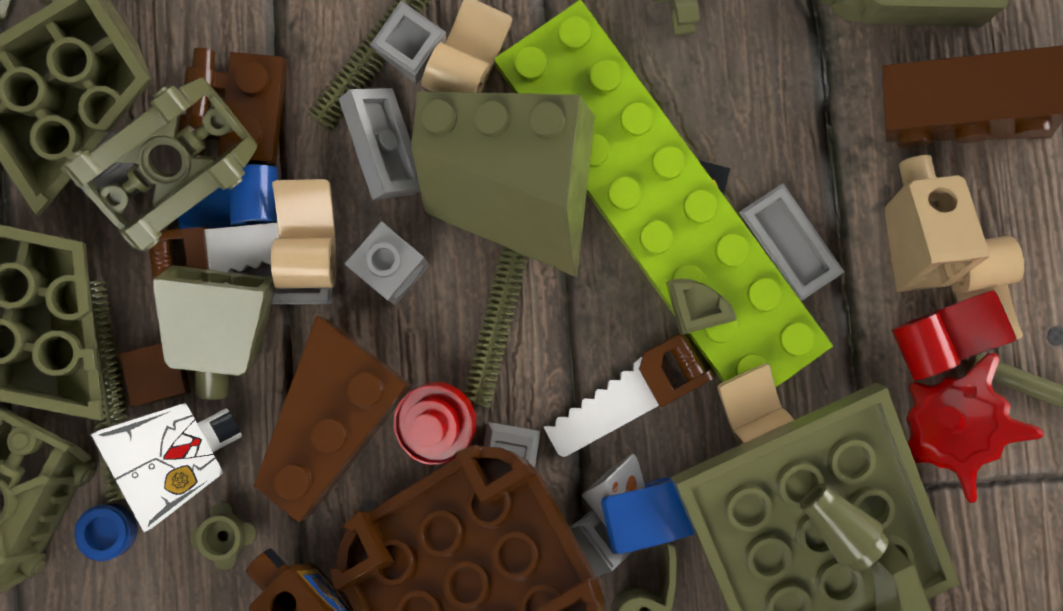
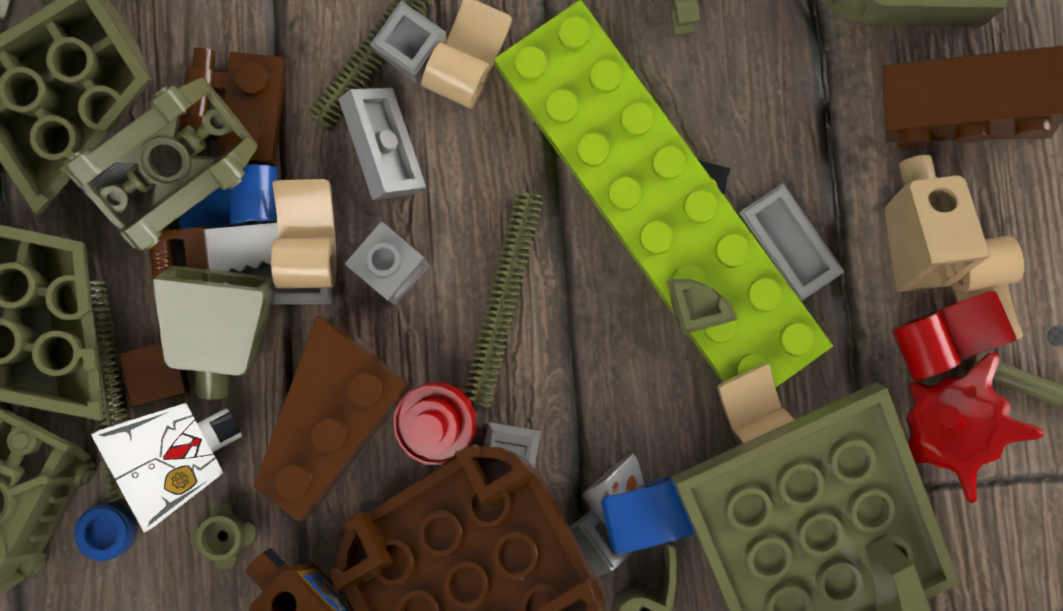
(507, 168): olive wedge -> none
(630, 396): white piece -> none
(847, 530): olive cone -> none

